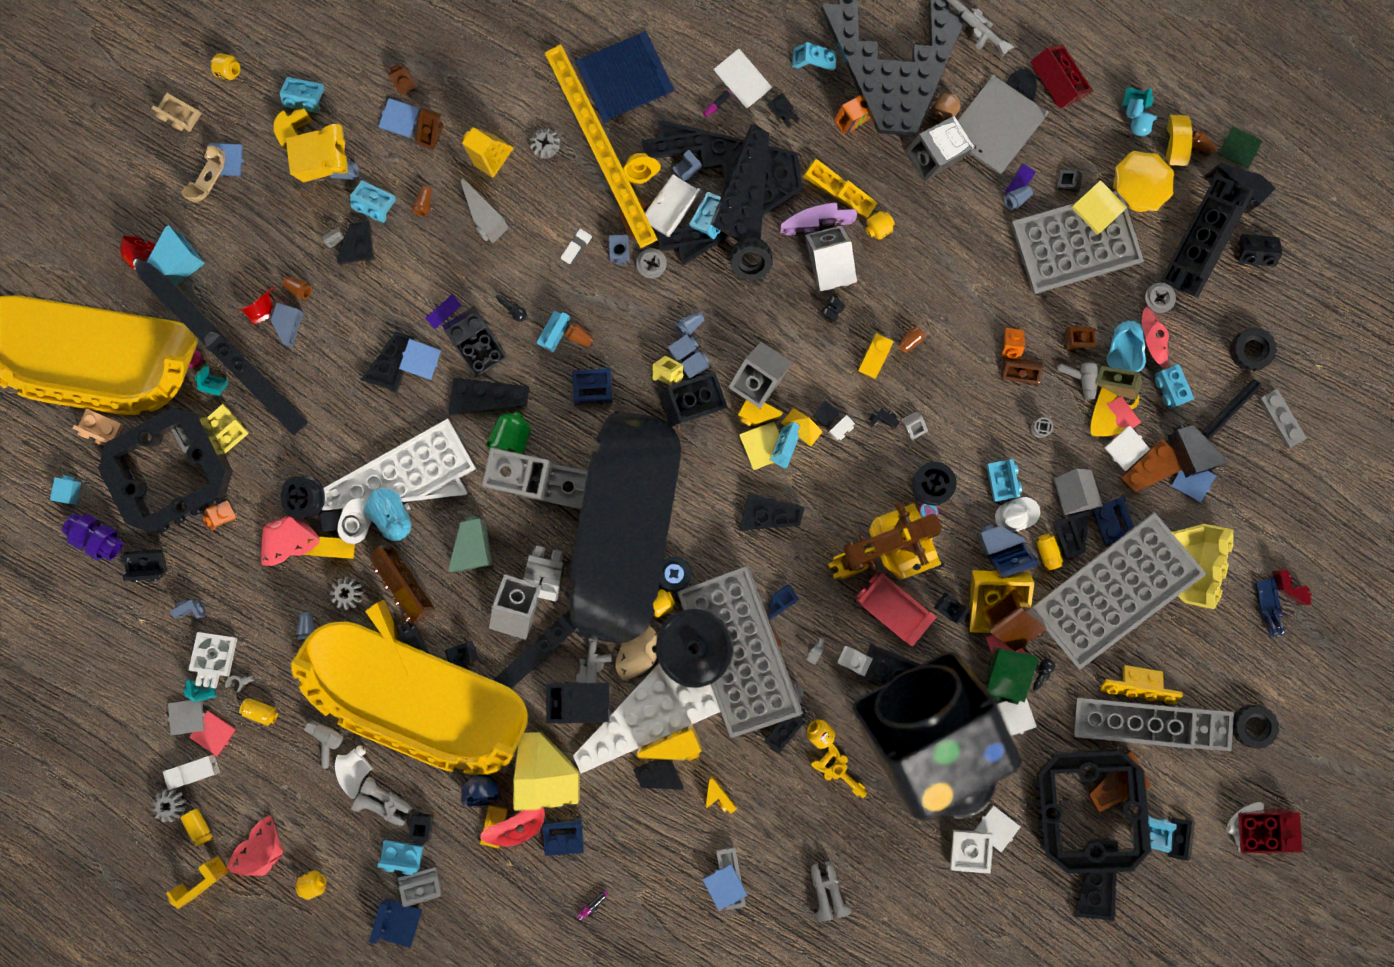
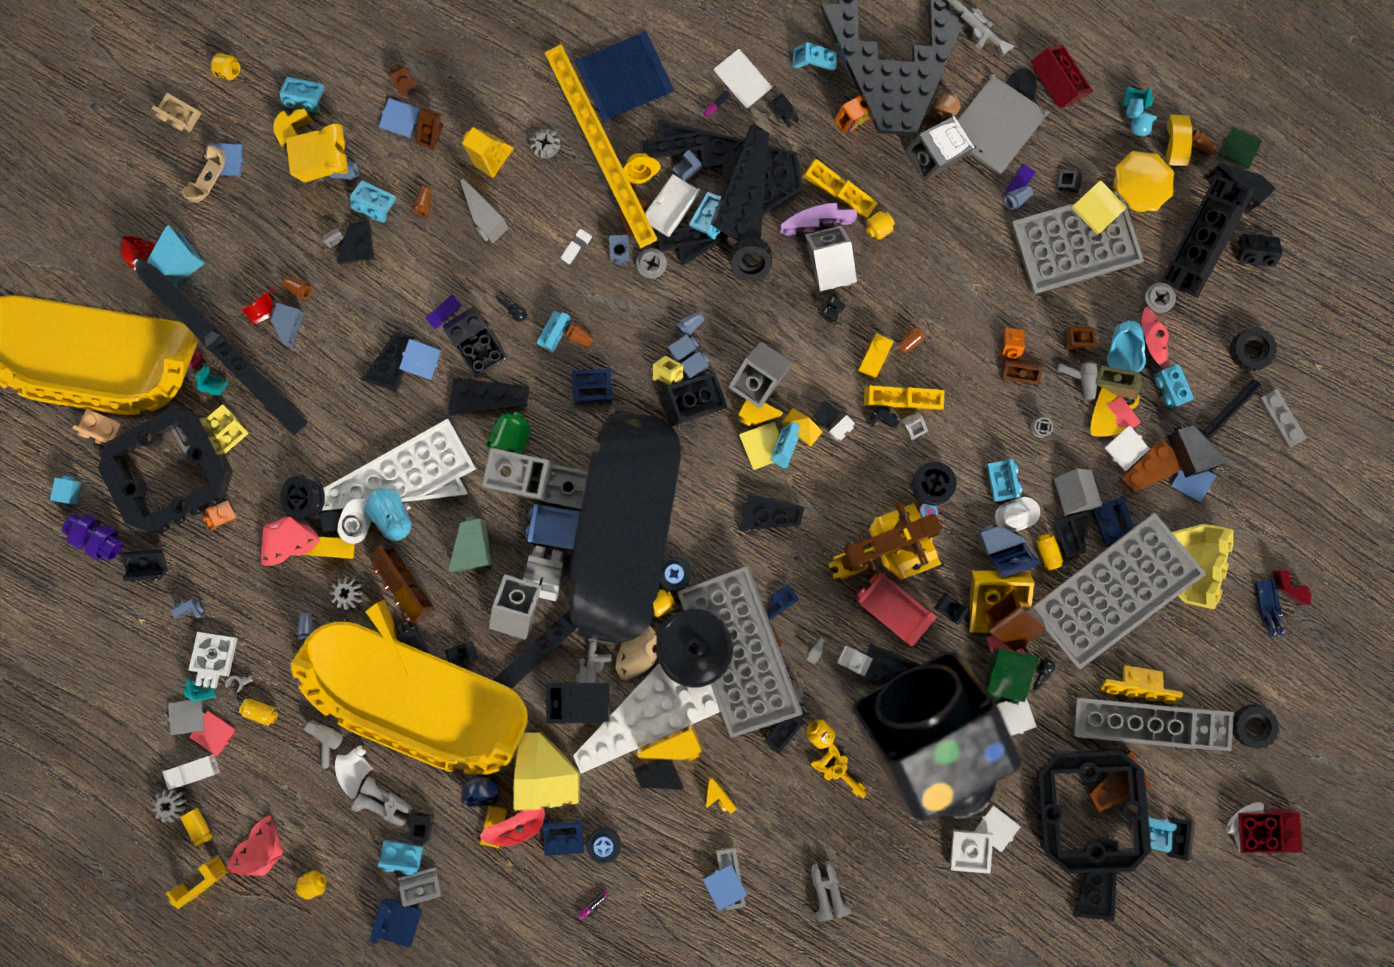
(553, 526): none -> medium blue panel
(599, 850): none -> black wheel
(903, 397): none -> yellow slope

